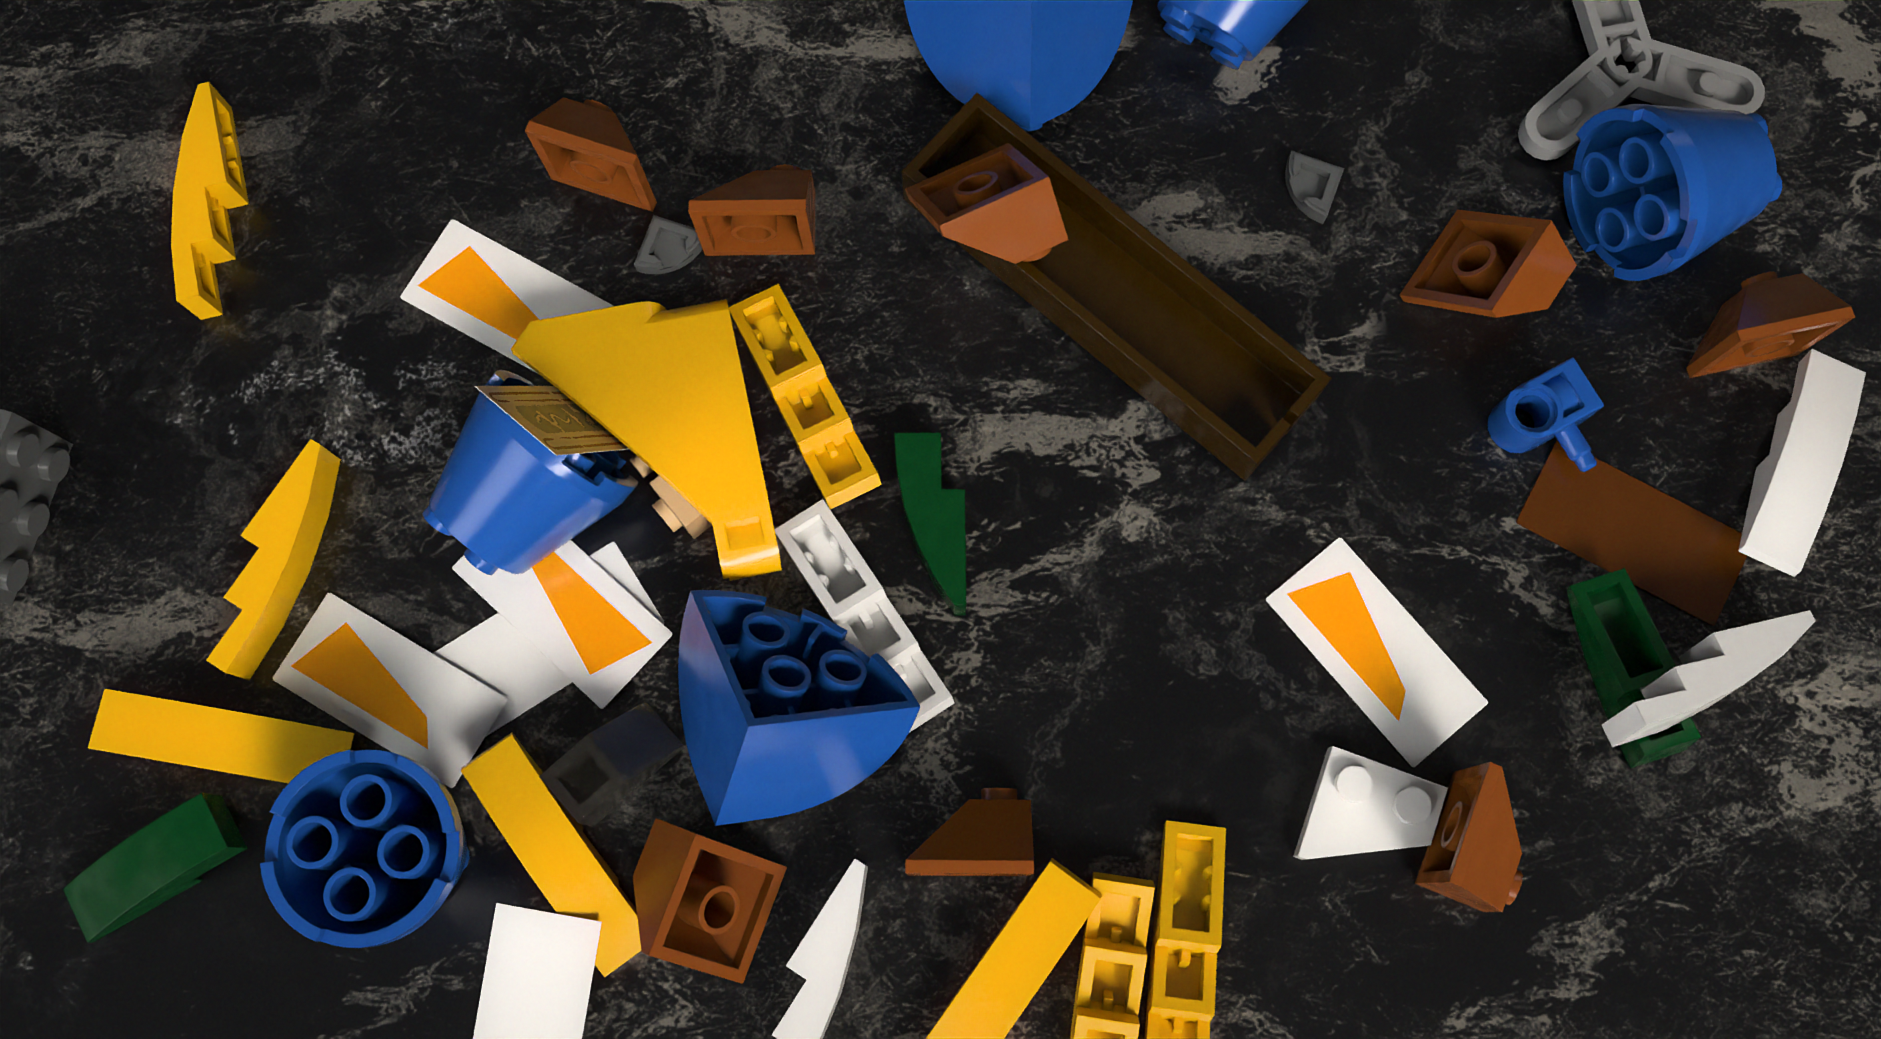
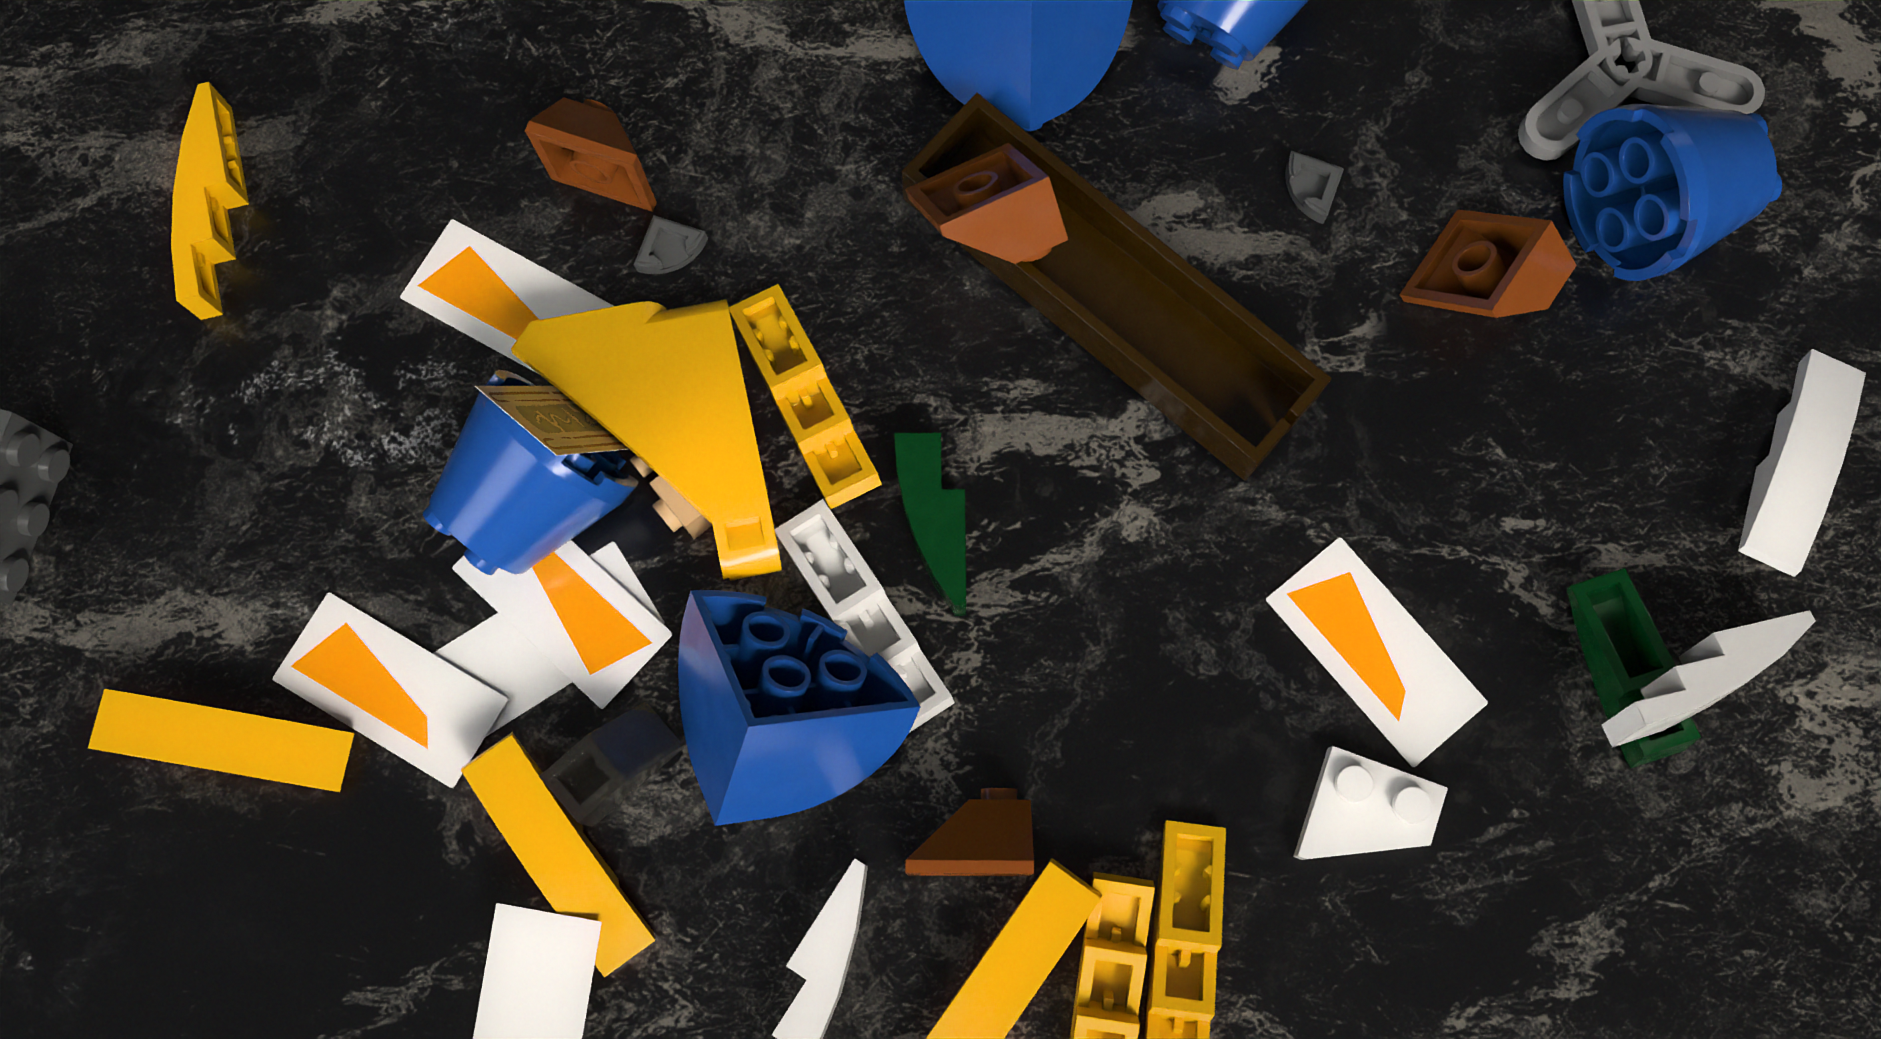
(154, 865): dark green slope -> none
(287, 537): yellow slope -> none
(362, 848): blue cone -> none
(702, 901): dark orange slope -> none
(758, 214): dark orange slope -> none
(1475, 842): dark orange slope -> none
(1557, 404): blue piece -> none
(1638, 528): reddish brown sticker -> none
(1768, 323): dark orange slope -> none

